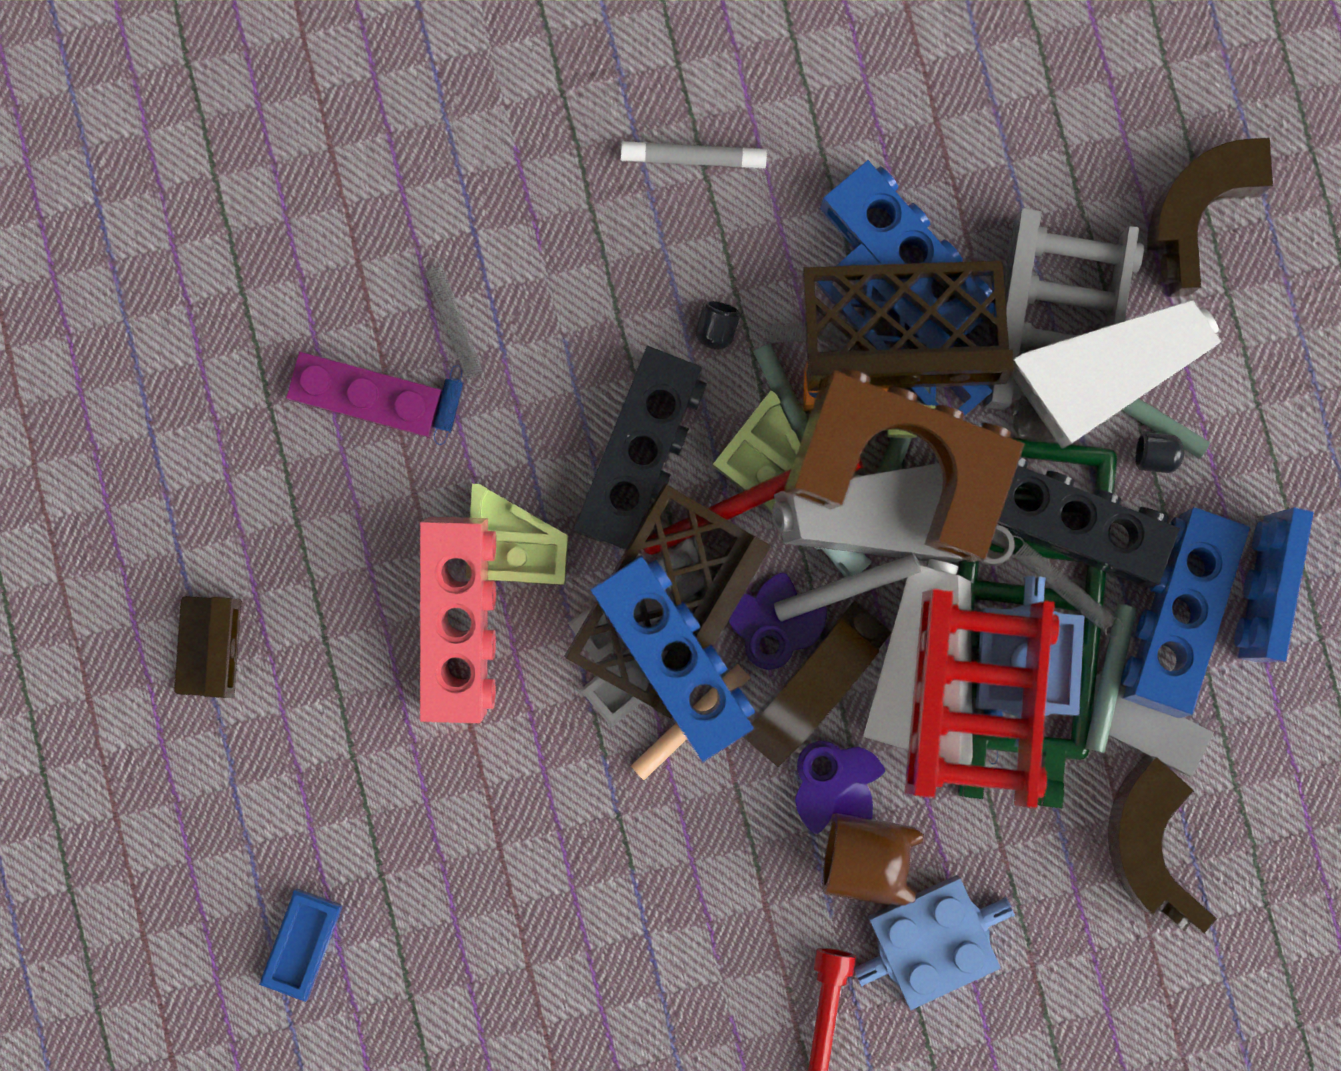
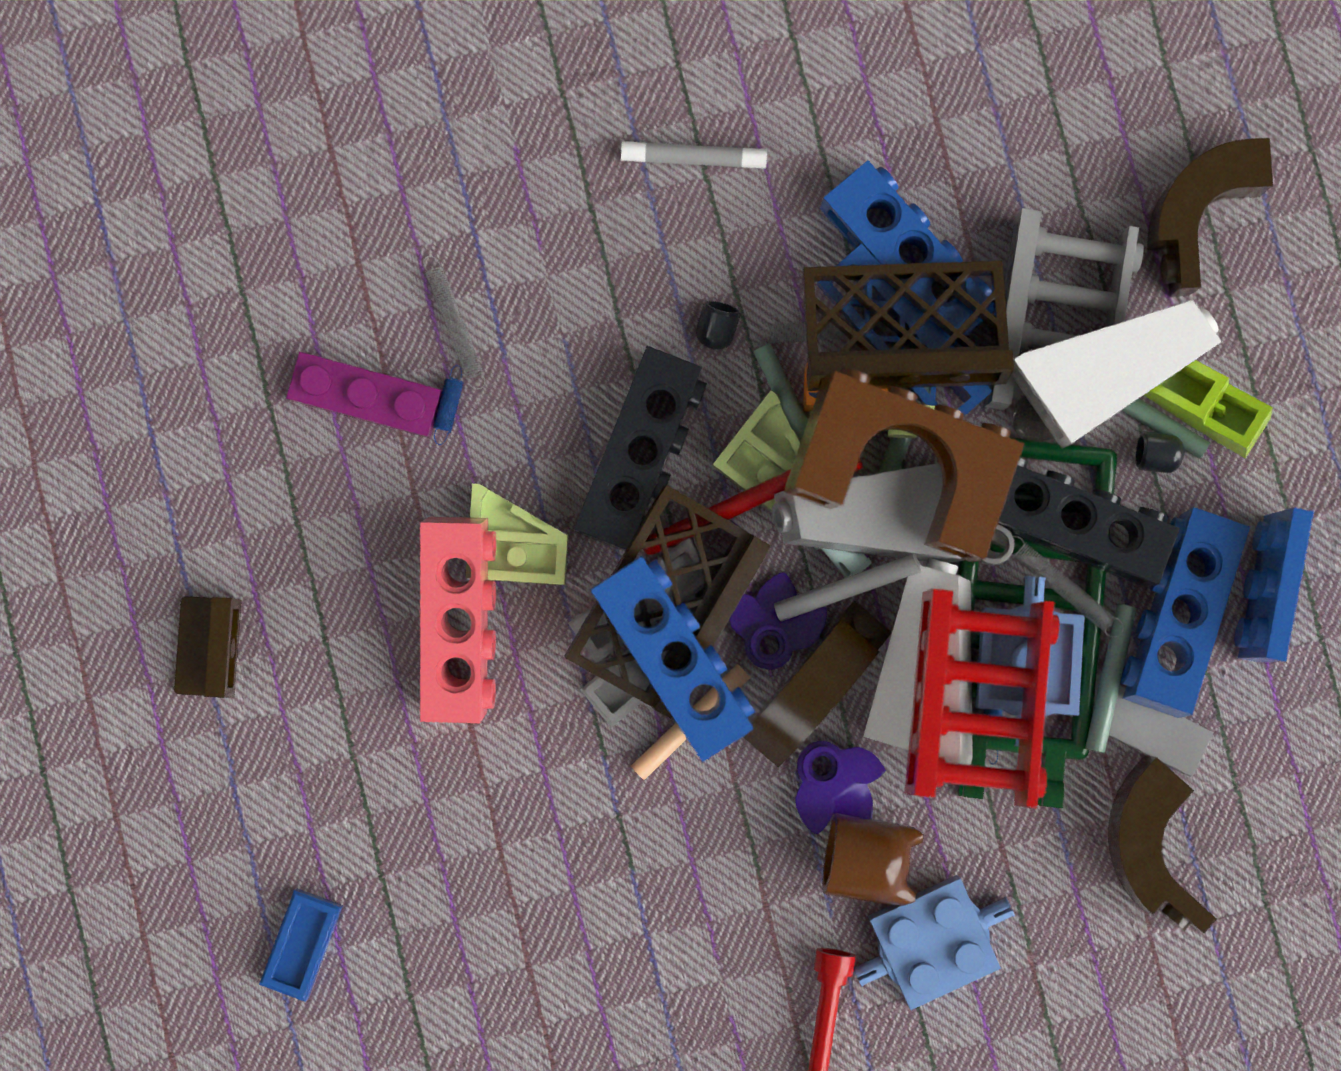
(1213, 406): none -> lime slope

